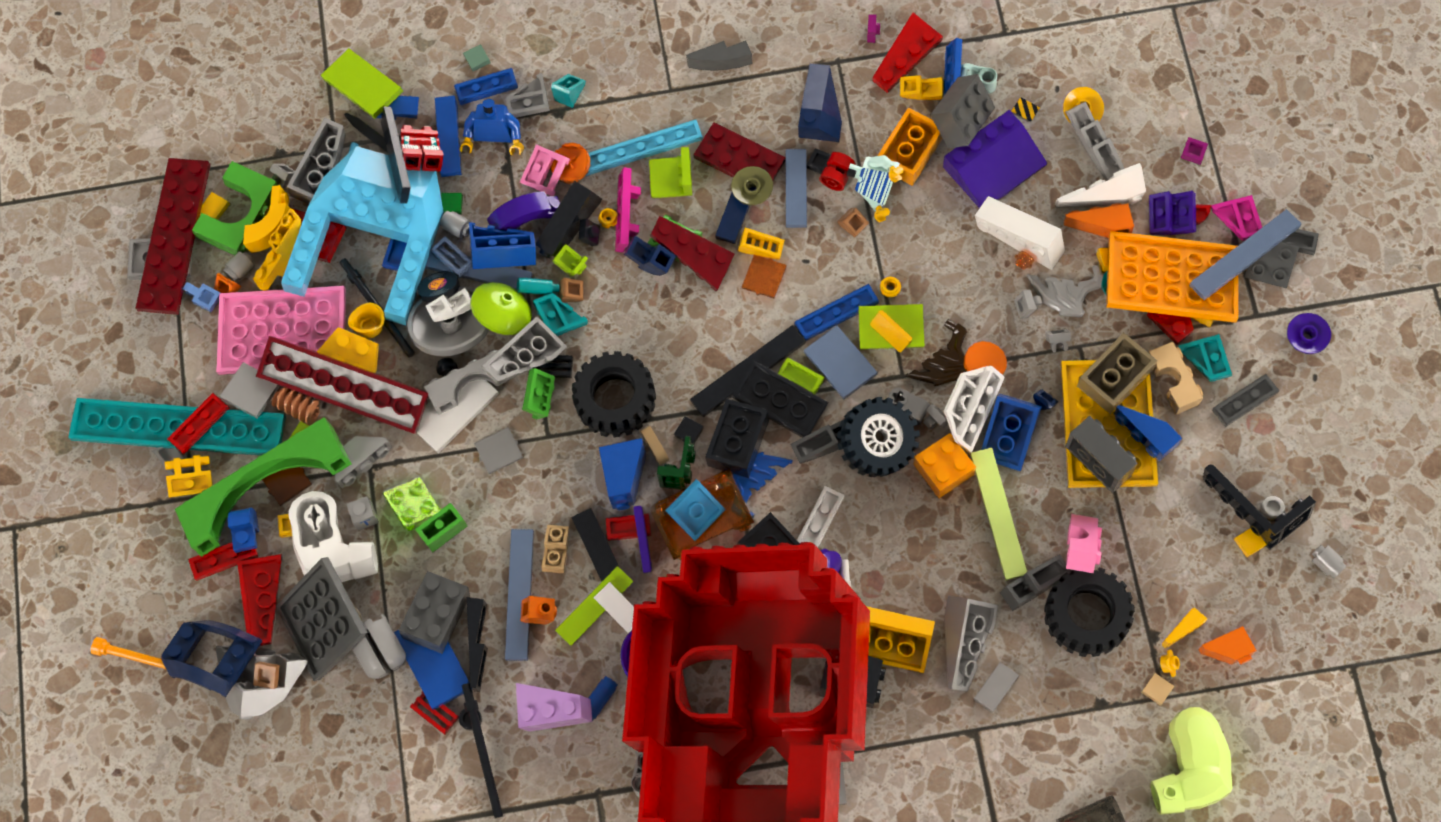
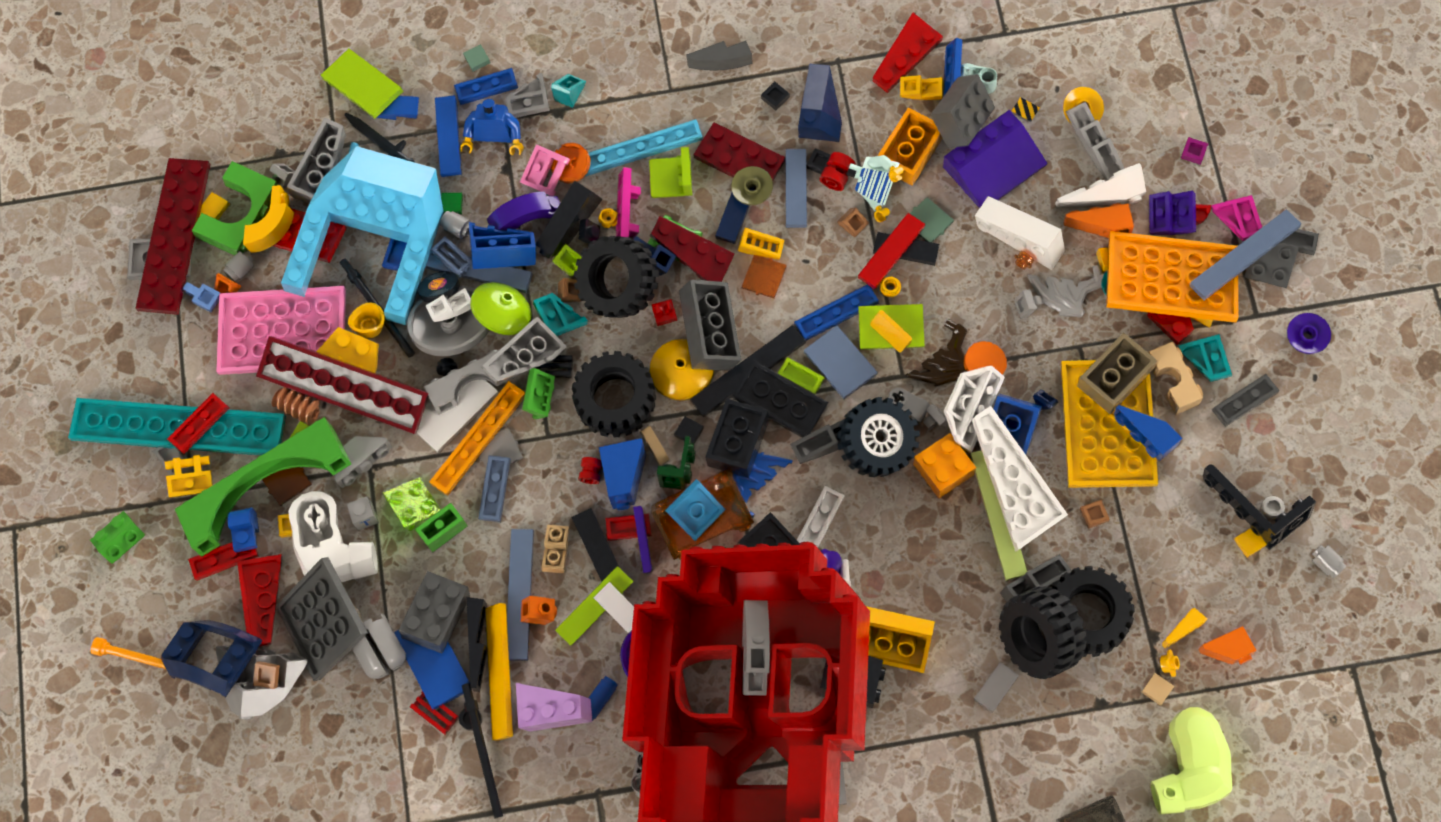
(117, 537): none -> bright green bracket
(248, 391): light grey tile -> none
(282, 244): yellow slope -> none
(395, 155): black tile -> none
(421, 147): red hips -> none
(477, 438): none -> light orange plate
(494, 488): none -> sand blue tile
(499, 672): none -> yellow tile
(536, 286): teal cylinder -> none
(590, 470): none -> red wheel
(591, 276): none -> black tyre
(664, 312): none -> red tile
(676, 381): none -> yellow dish
(709, 325): none -> dark grey brick
(756, 647): none -> light grey slope
(775, 95): none -> black plate
(873, 28): magenta plate -> none
(891, 250): none -> red tile
(918, 251): none -> black tile
(935, 219): none -> sand green piece
(965, 632): light grey wedge -> none
(1021, 492): none -> white wing
(1058, 336): light grey tile -> none
(1059, 624): none -> black tyre
(1083, 543): bright pink arch -> none
(1094, 514): none -> medium nougat tile
(1101, 454): dark grey brick -> none

